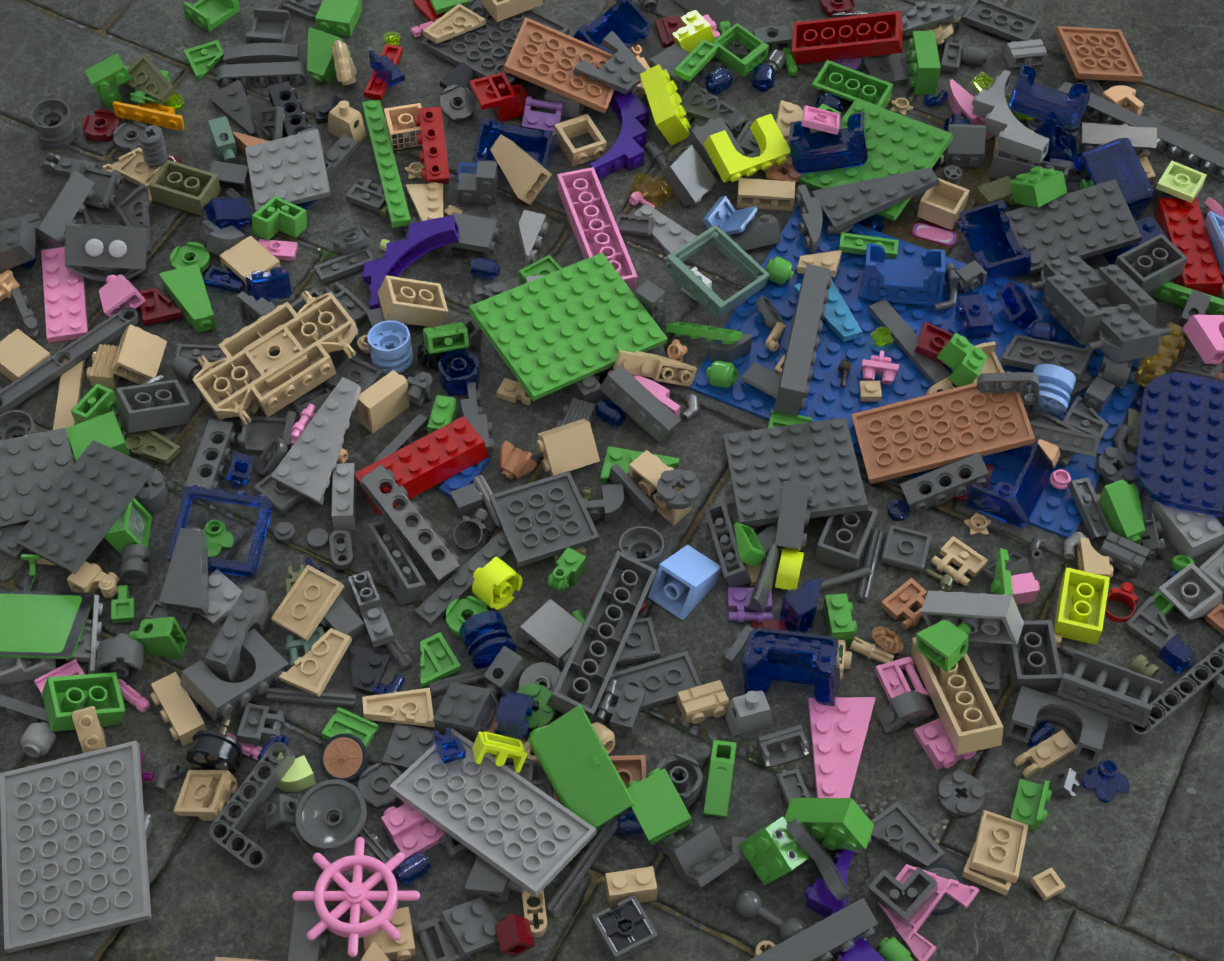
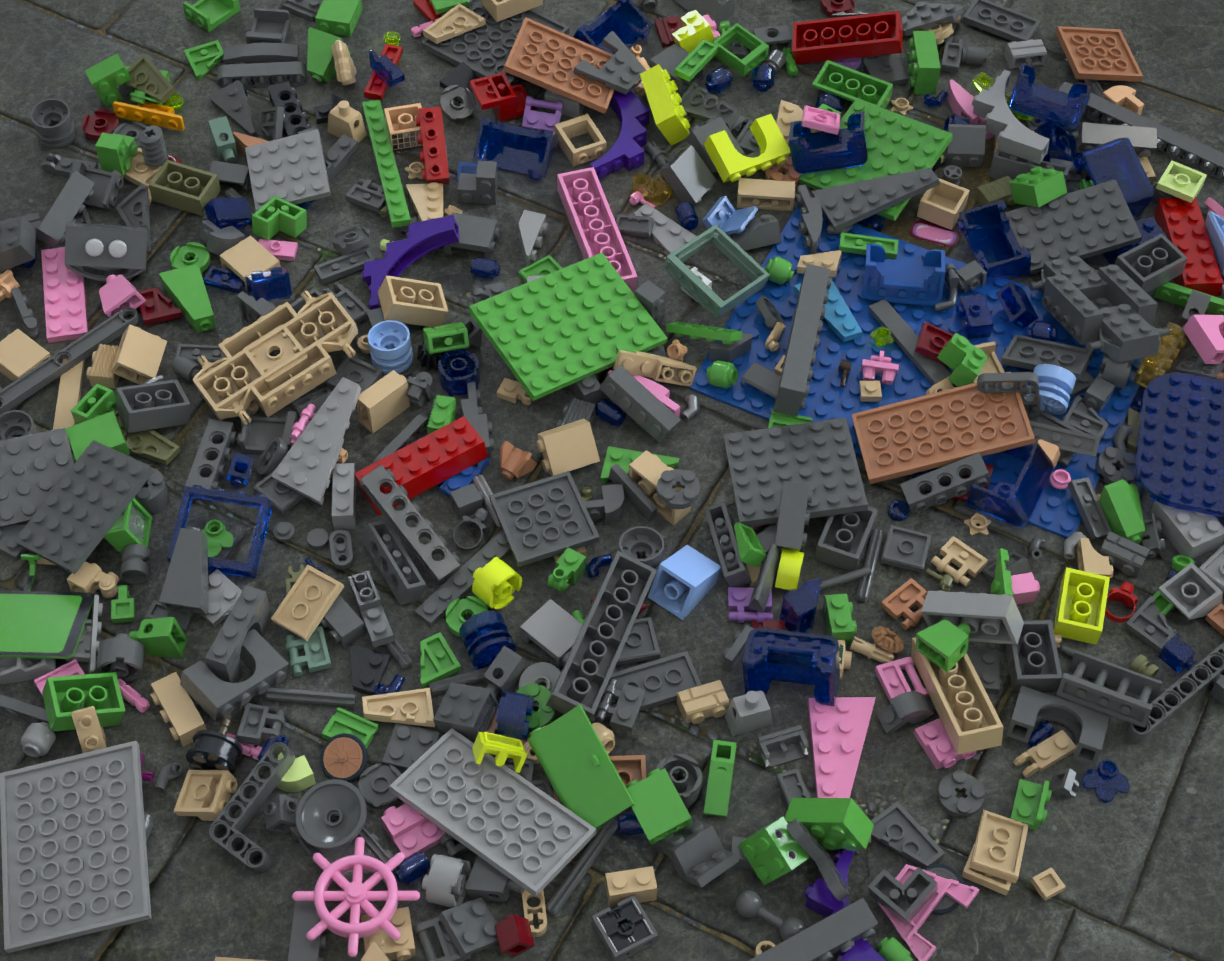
(116, 152): none -> bright green brick
(318, 665): tan wing -> none
(446, 881): none -> light grey brick
(449, 748): clear blue plate -> none
(521, 170): tan slope -> none
(597, 562): none -> clear blue arm
(687, 215): none -> clear blue brick

